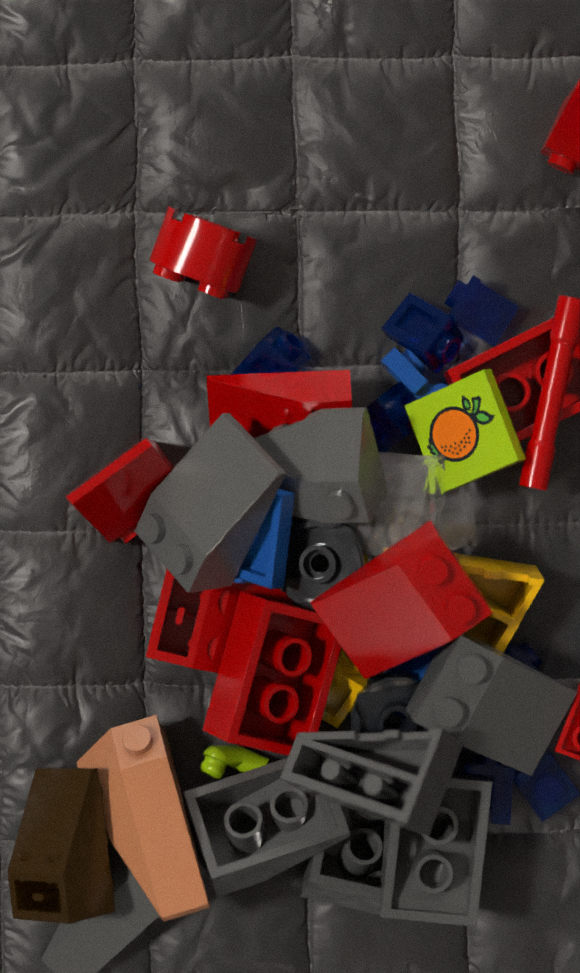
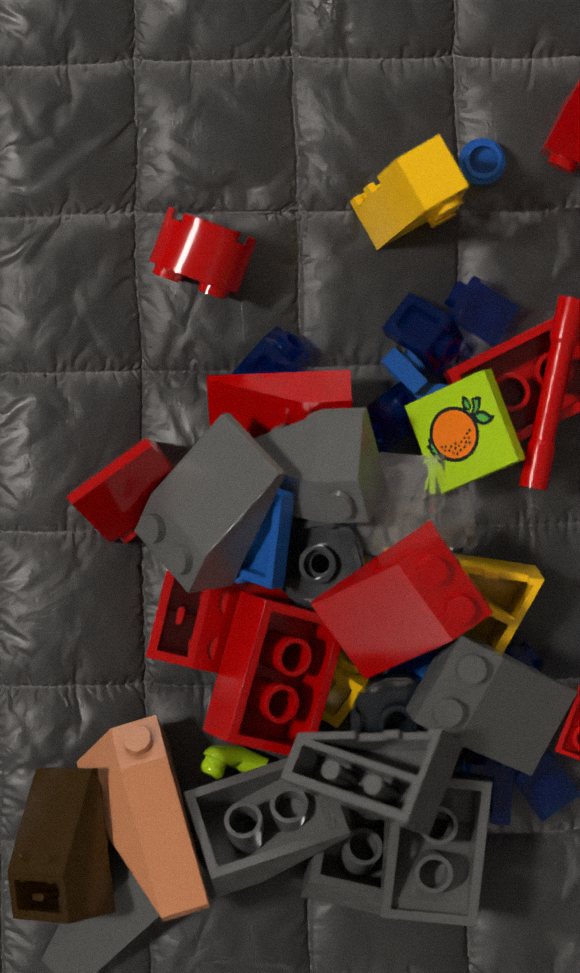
(411, 191): none -> yellow wedge
(482, 161): none -> blue plate

